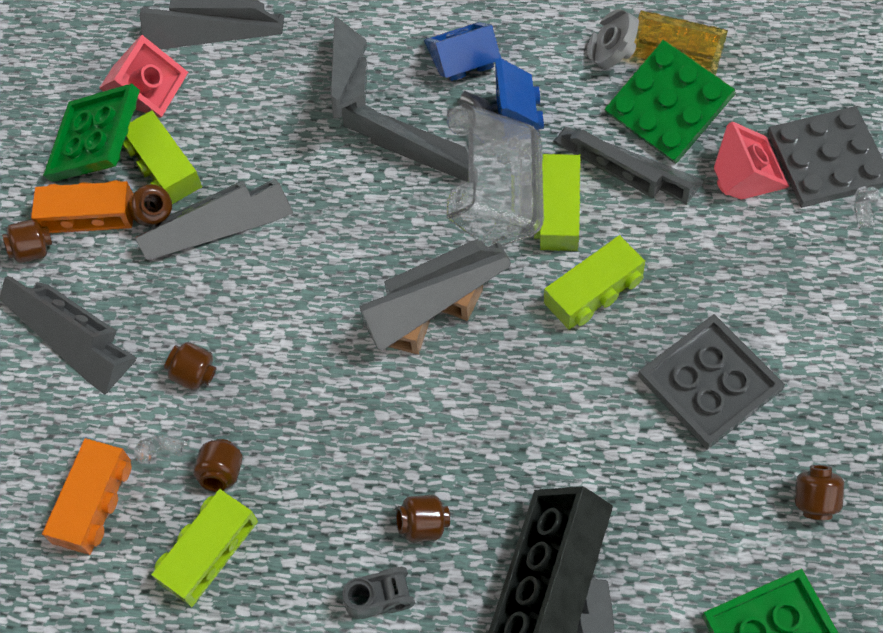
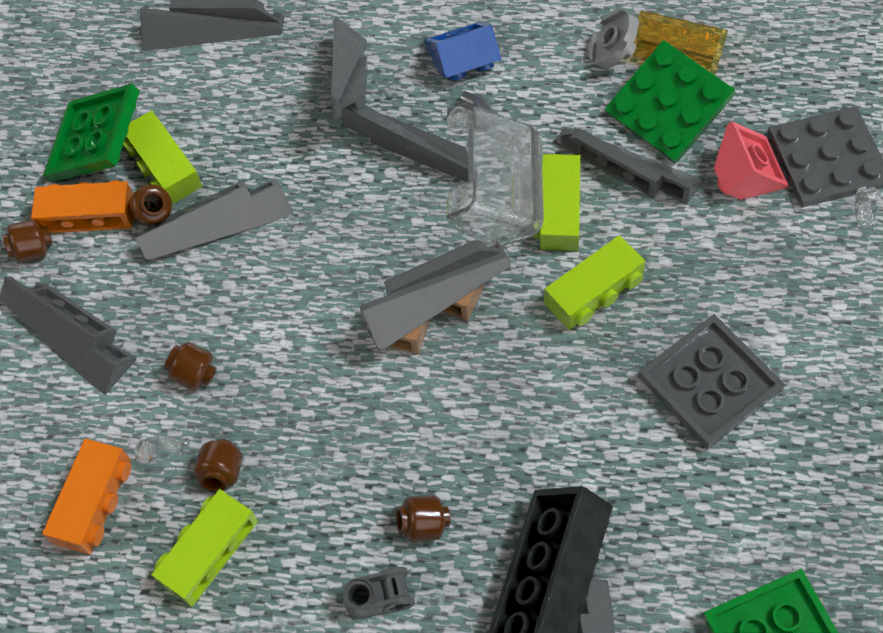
(151, 72): coral slope -> none
(516, 94): blue slope -> none
(819, 493): reddish brown head -> none

